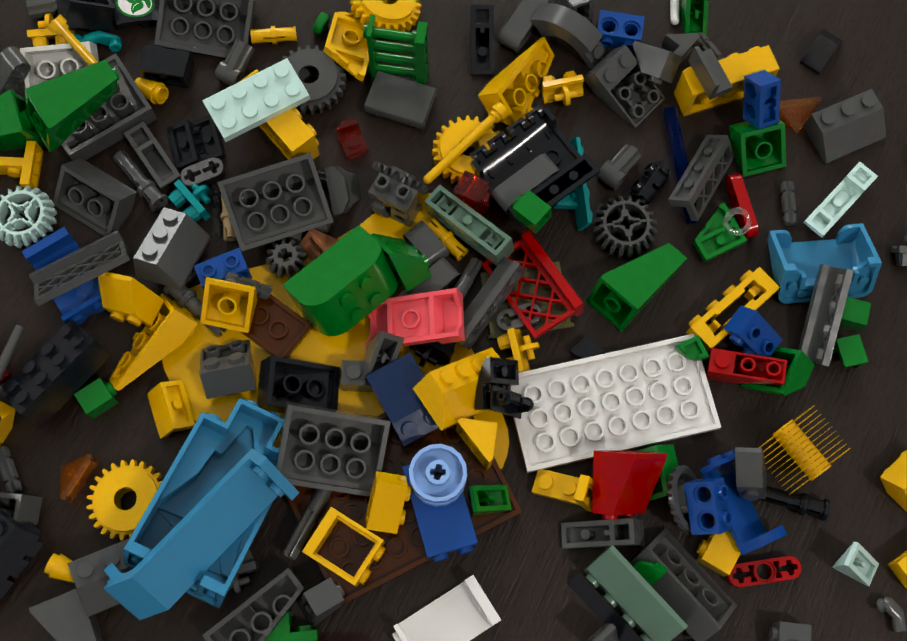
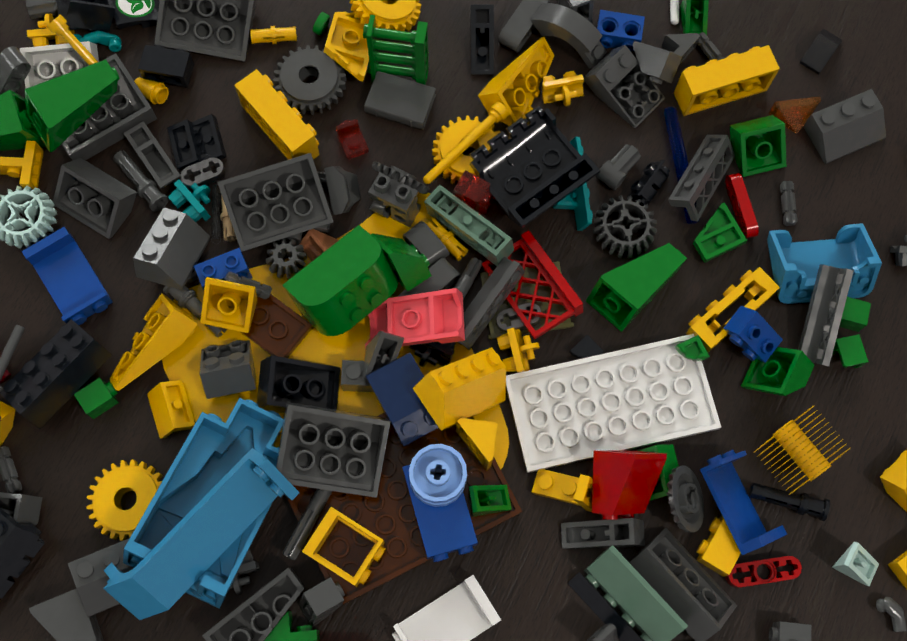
(58, 568): yellow cone -> none
(75, 476): clear orange slope -> none
(79, 267): dark grey fence -> none
(128, 299): yellow slope -> none
(232, 69): dark grey piece -> none
(256, 100): light aqua plate -> none
(386, 502): yellow brick -> none
(498, 373): black slope -> none
(509, 402): black hinge -> none
(525, 179): dark grey beam -> none
(531, 211): green brick -> none
(650, 571): green tile -> none
(701, 506): blue brick -> none
(709, 72): dark grey panel -> none
(730, 213): clear piece -> none
(745, 368): red slope -> none
(750, 473): dark grey slope -> none
(761, 99): blue brick -> none
(840, 199): light aqua slope -> none

